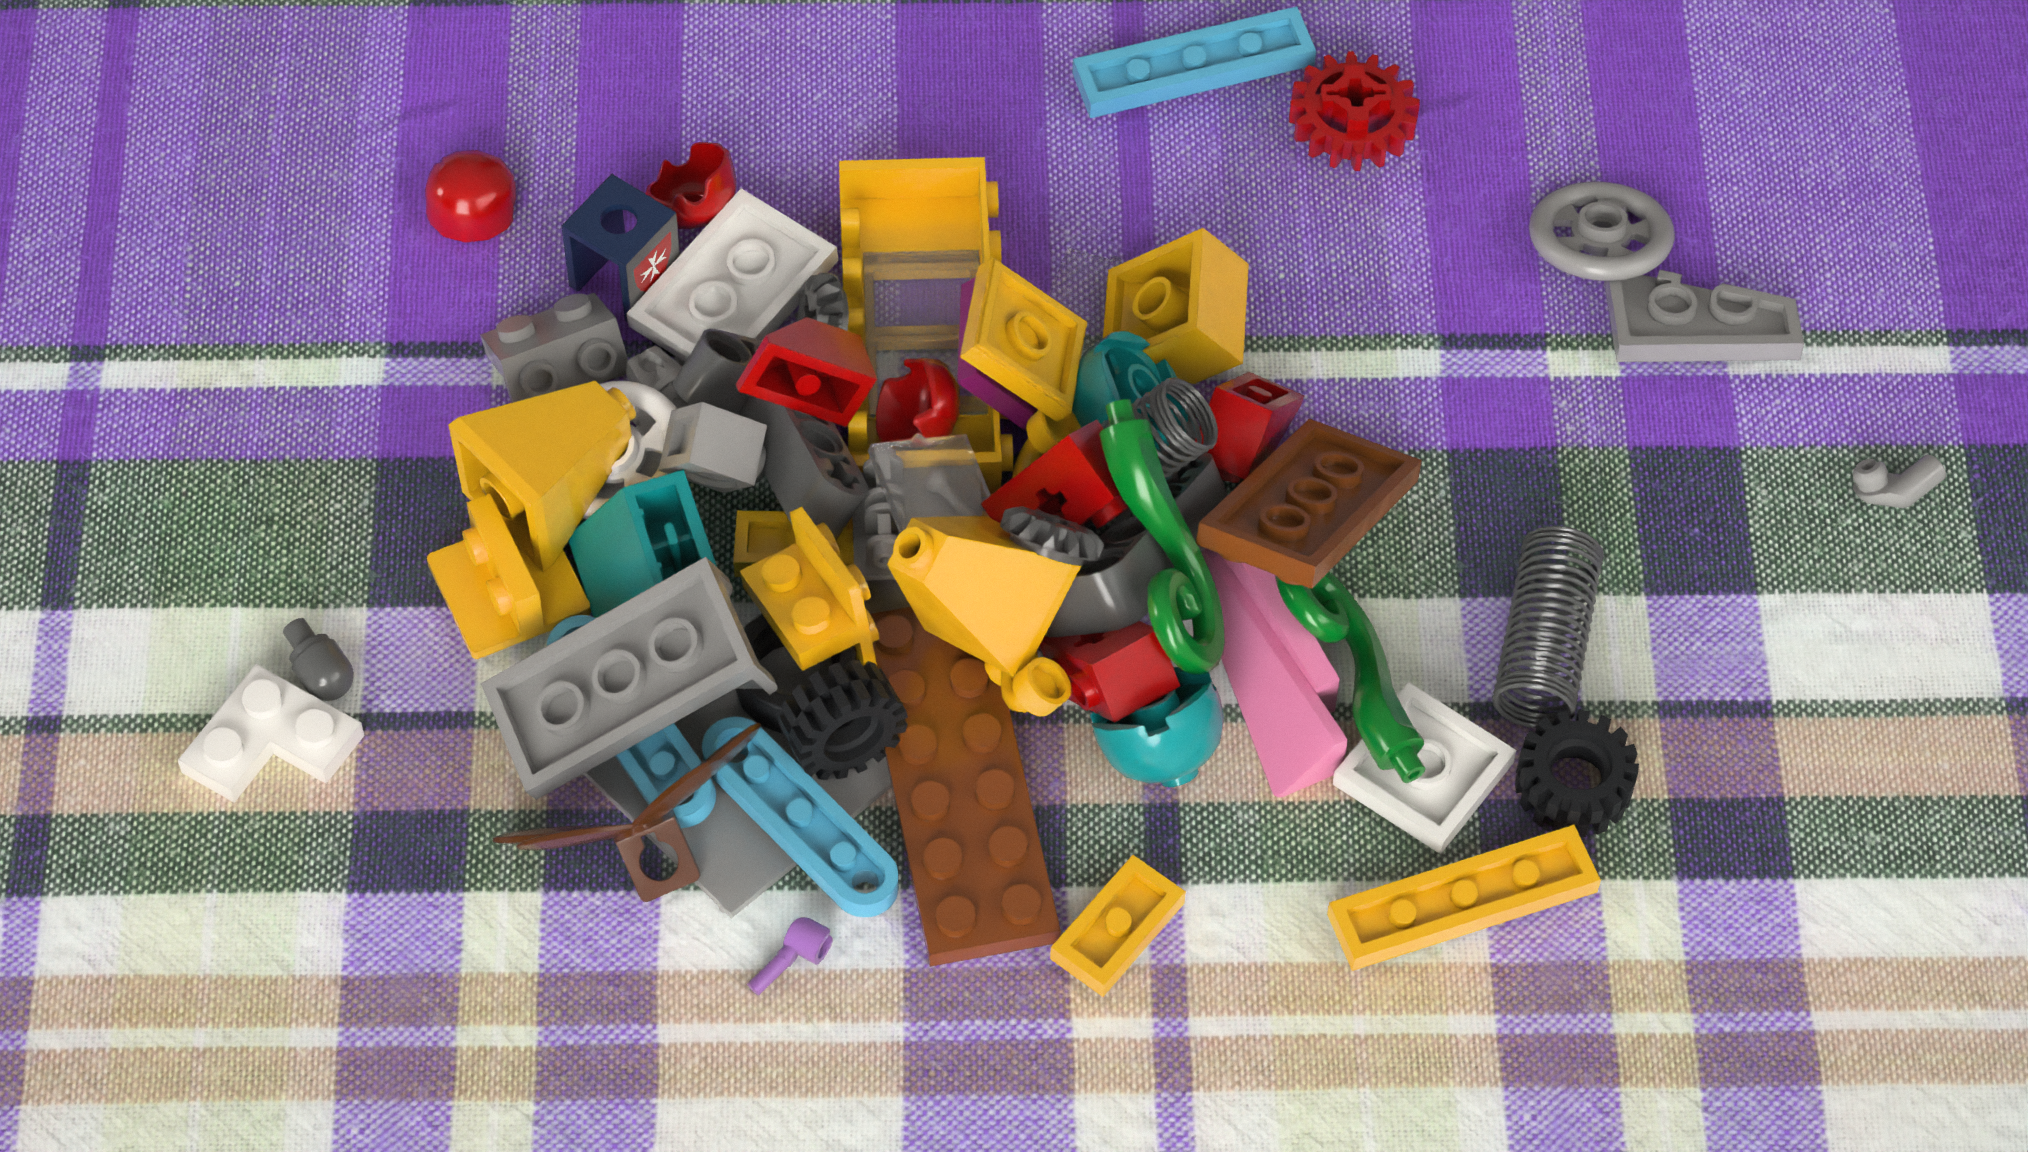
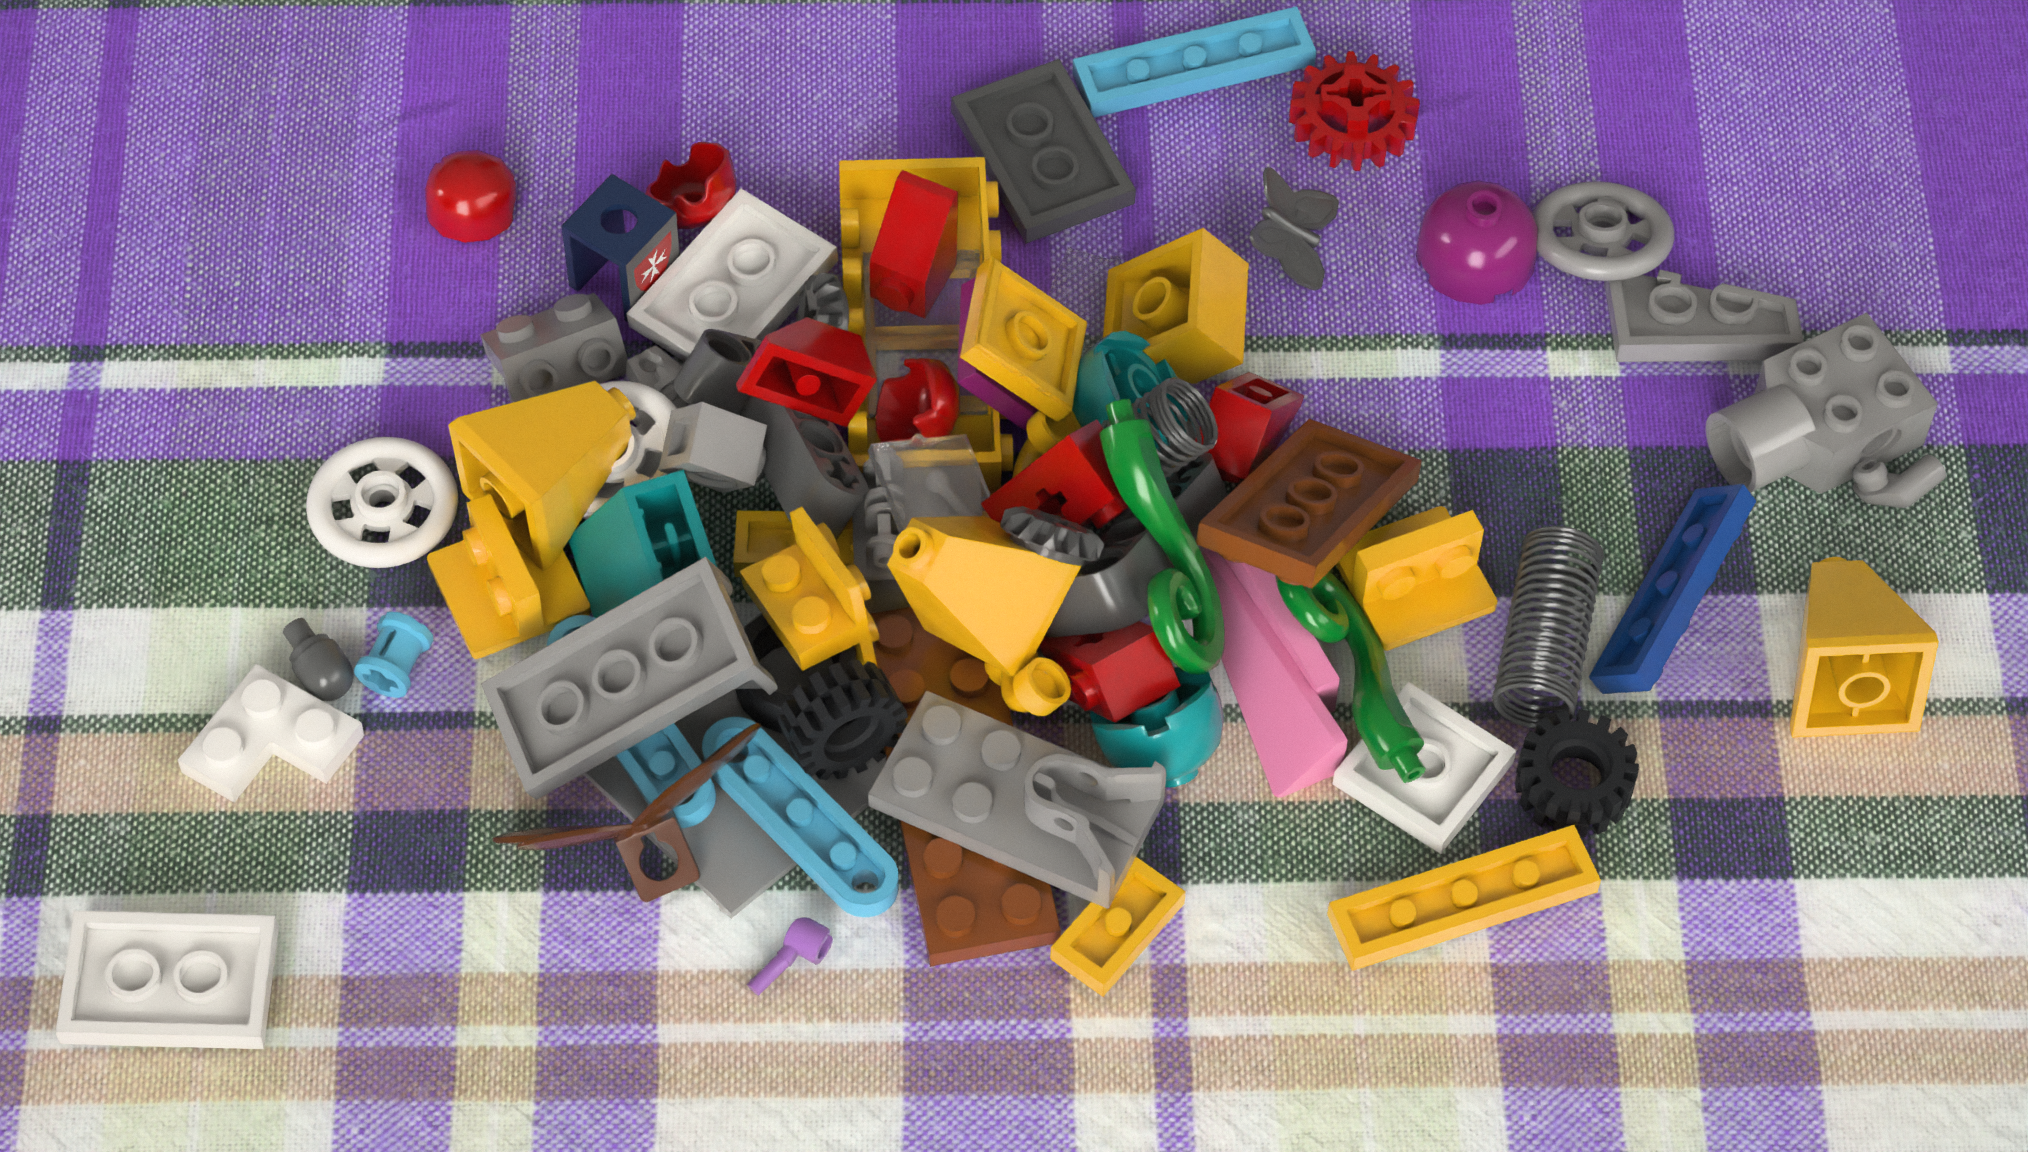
(167, 979): none -> white plate
(391, 458): none -> white plate
(393, 654): none -> medium azure bush
(915, 245): none -> red slope
(1019, 798): none -> light grey plate
(1043, 150): none -> dark grey plate
(1287, 228): none -> dark grey piece
(1419, 576): none -> yellow bracket
(1478, 242): none -> magenta cylinder
(1672, 589): none -> blue plate
(1823, 412): none -> light grey brick
(1859, 656): none -> yellow slope

